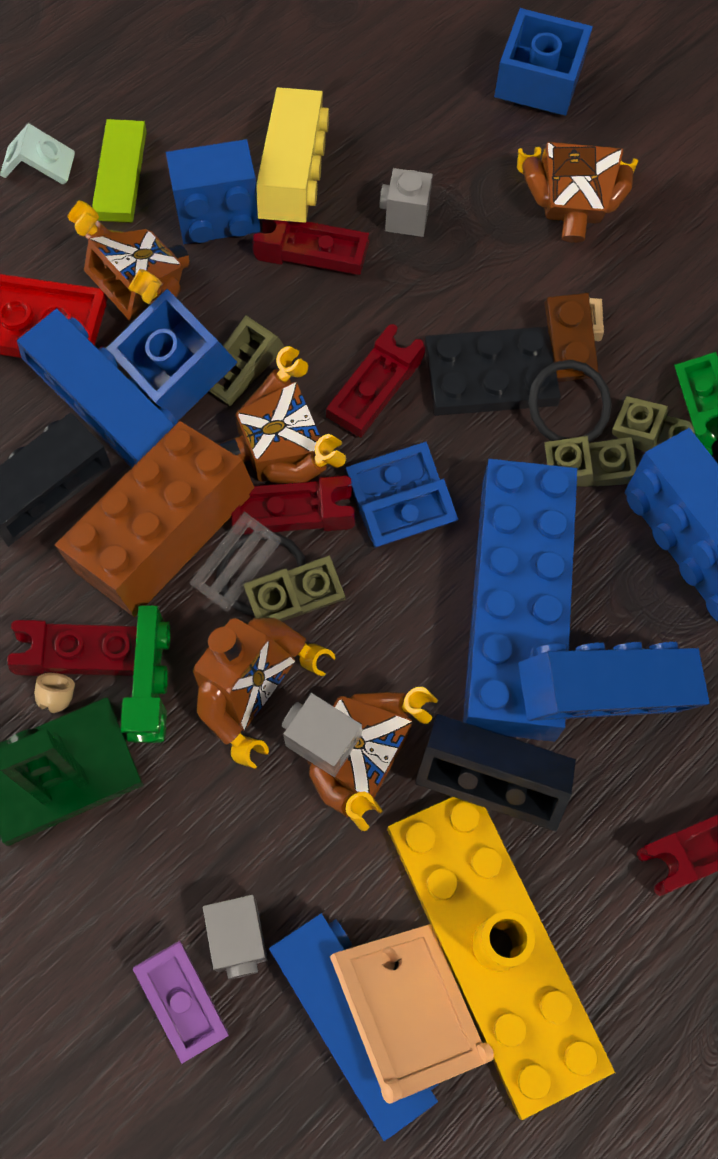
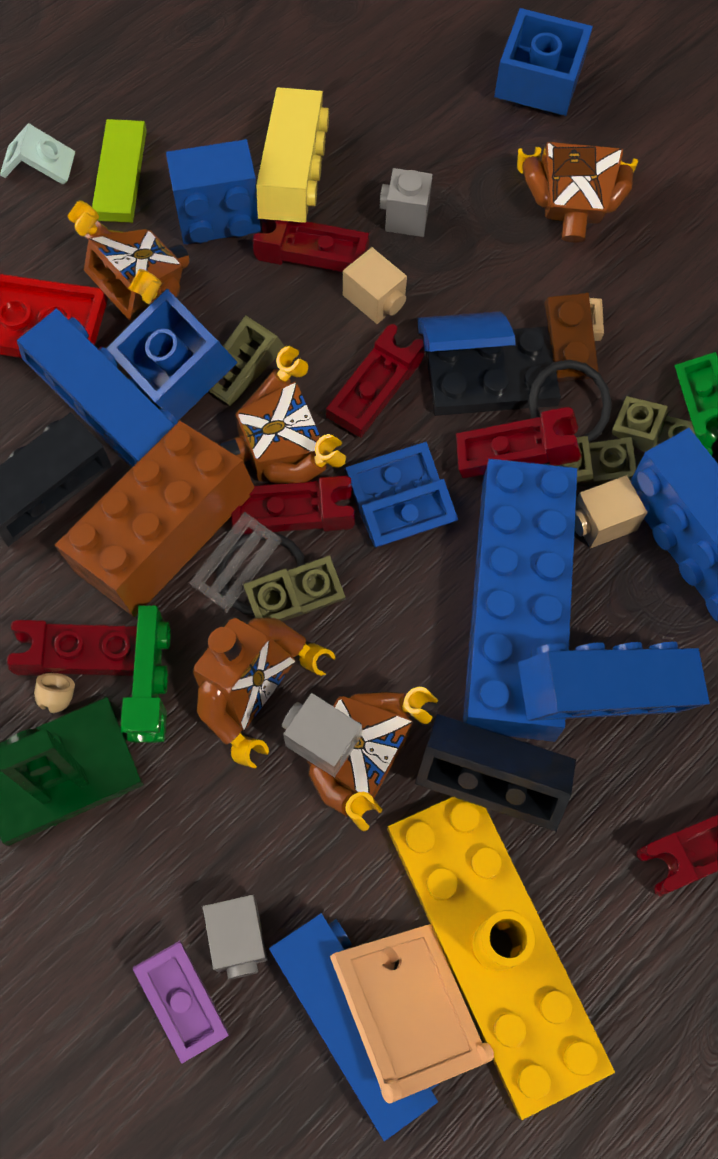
(374, 285): none -> tan brick
(465, 331): none -> blue slope
(528, 441): none -> dark red plate
(608, 511): none -> tan brick

